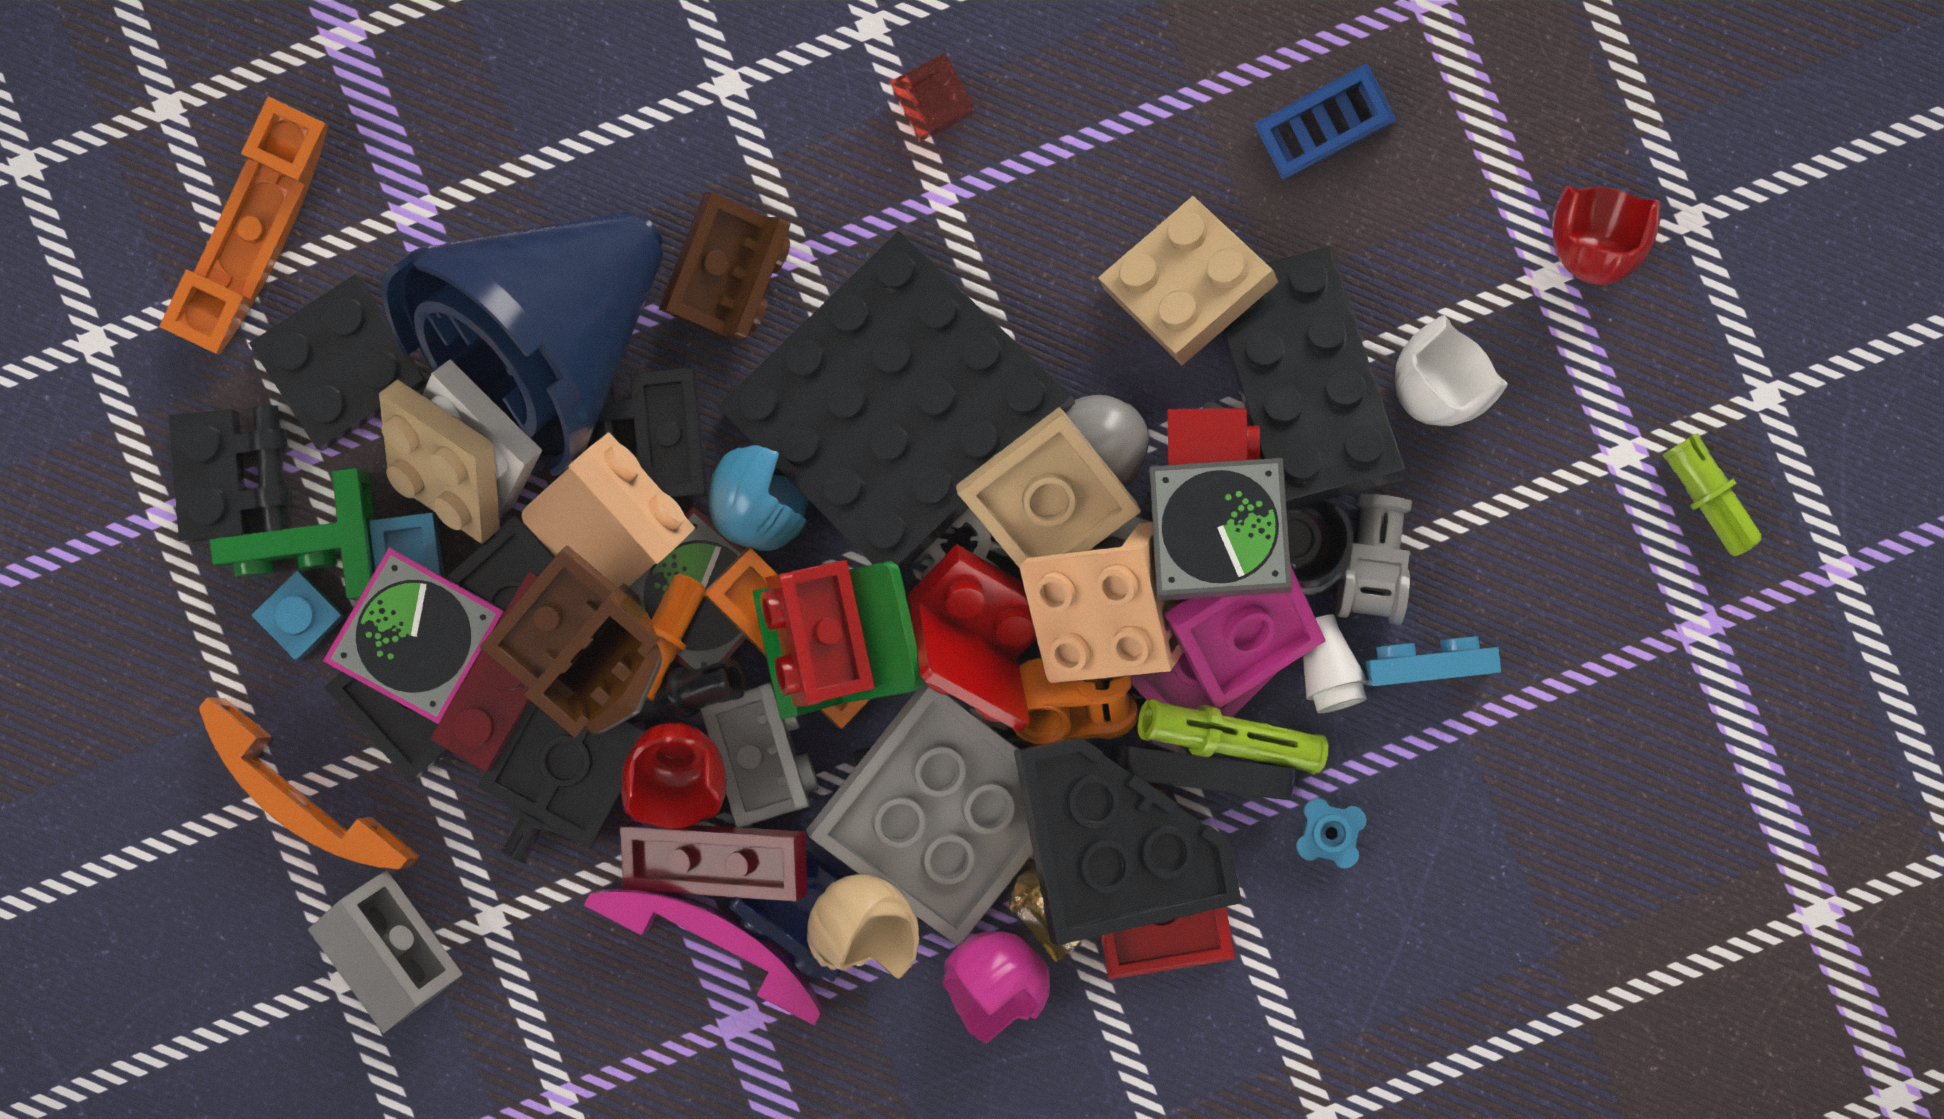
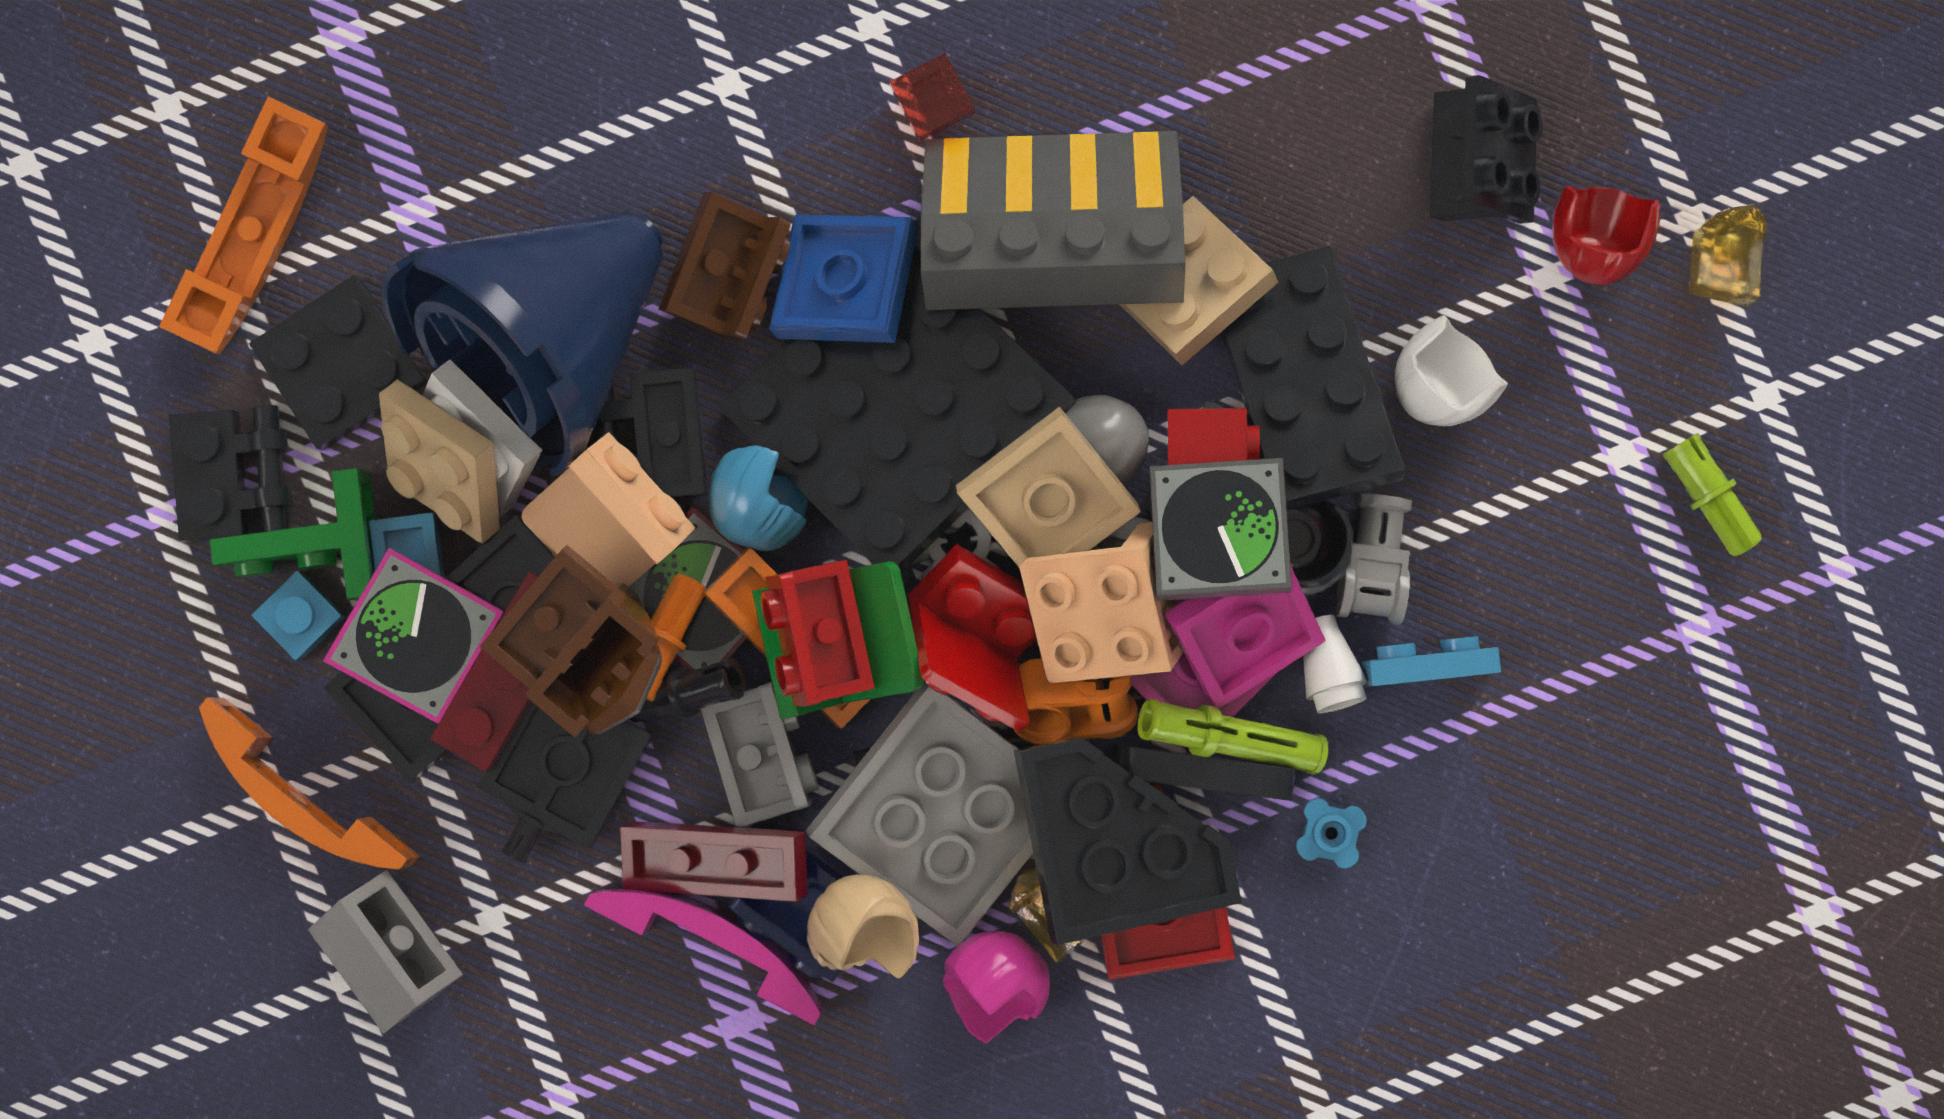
(673, 777): red hair -> none
(844, 278): none -> blue tile
(1052, 221): none -> dark grey slope
(1374, 97): blue slope -> none
(1484, 153): none -> black bracket
(1729, 256): none -> clear yellow plate

